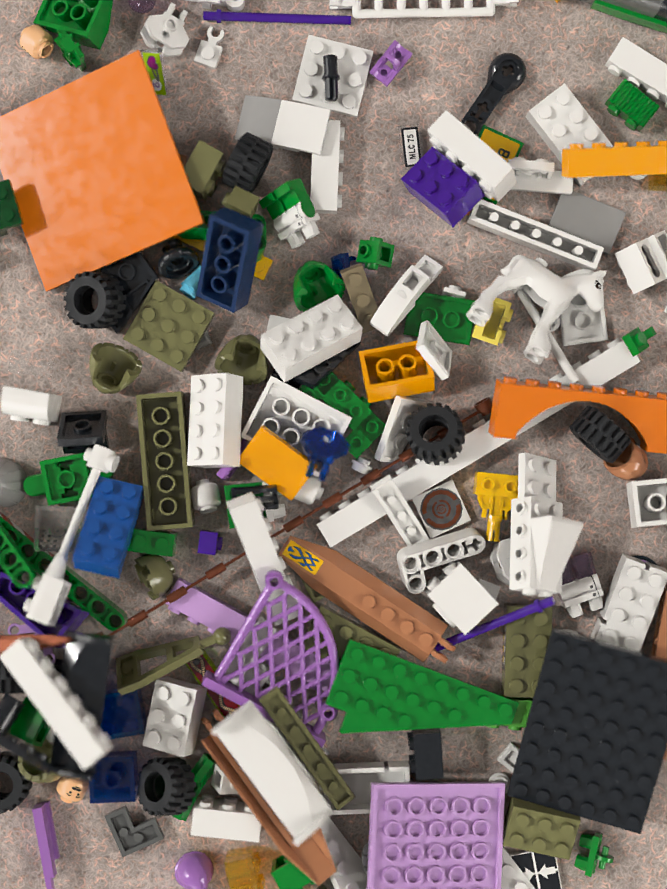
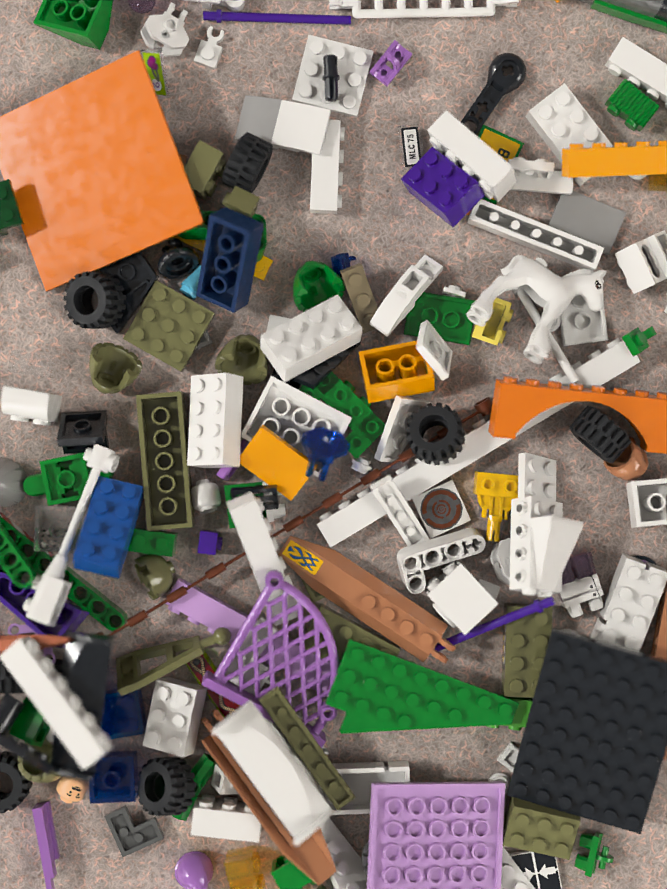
(36, 42): light nougat head -> none
(70, 50): green piece -> none
(292, 212): hips -> none
(310, 491): white head -> none
(375, 253): green brick -> none
(427, 753): black brick -> none

